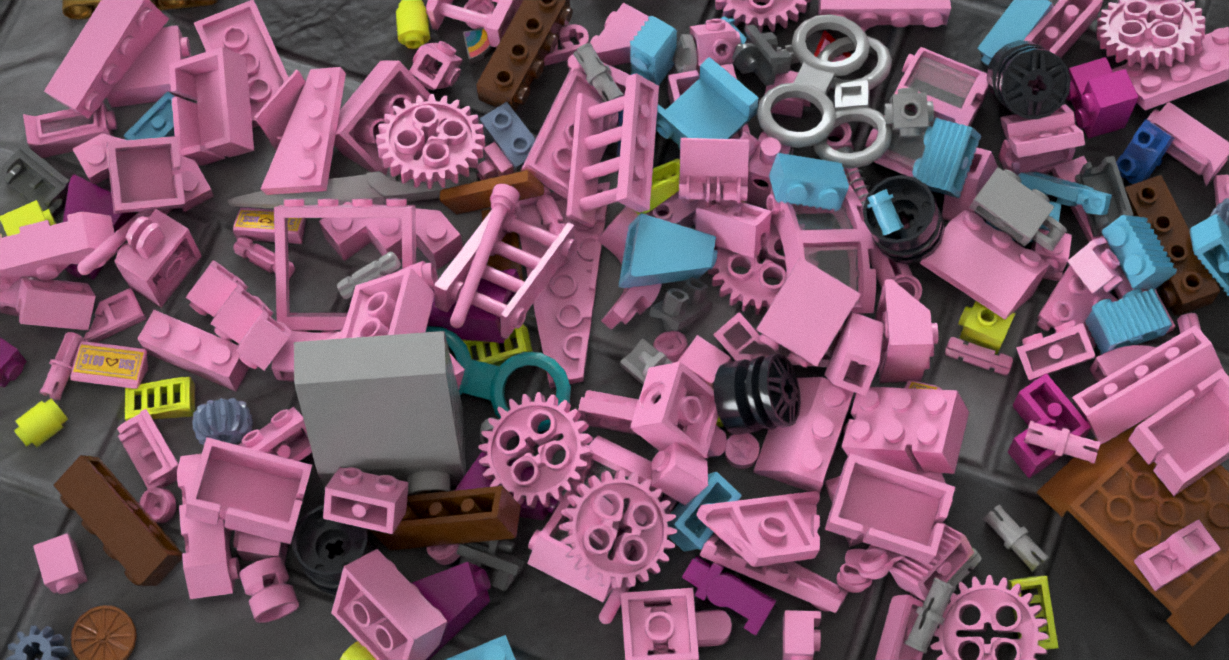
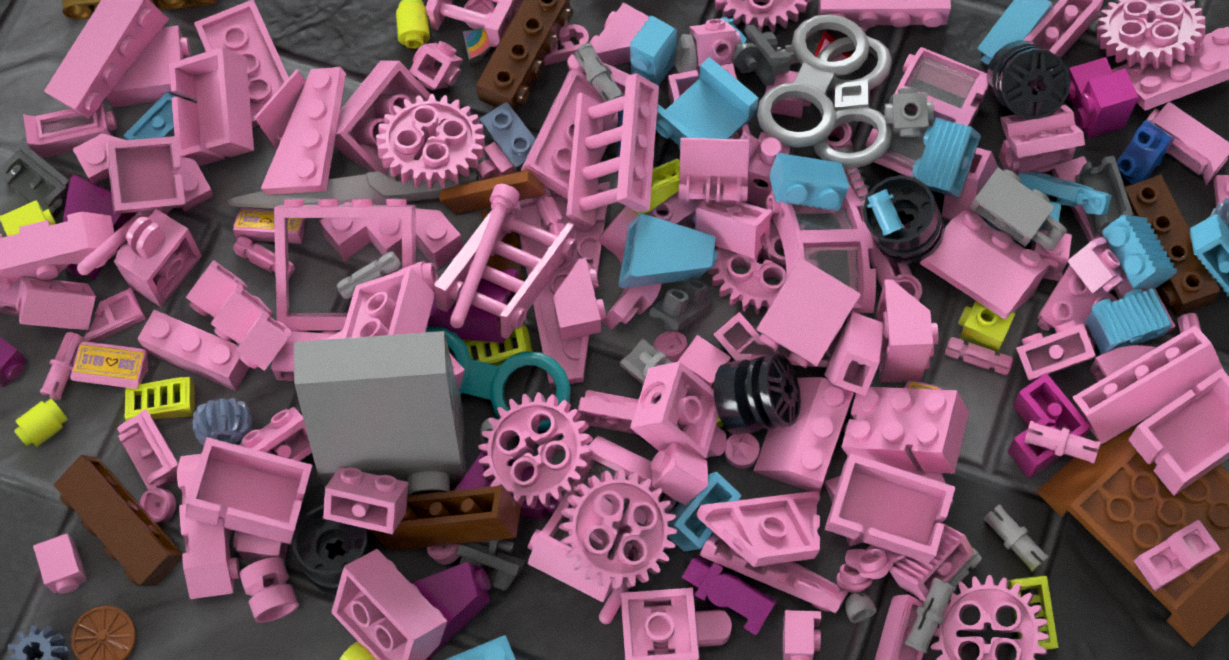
(576, 304): none -> bright pink slope
(859, 607): none -> light grey hinge

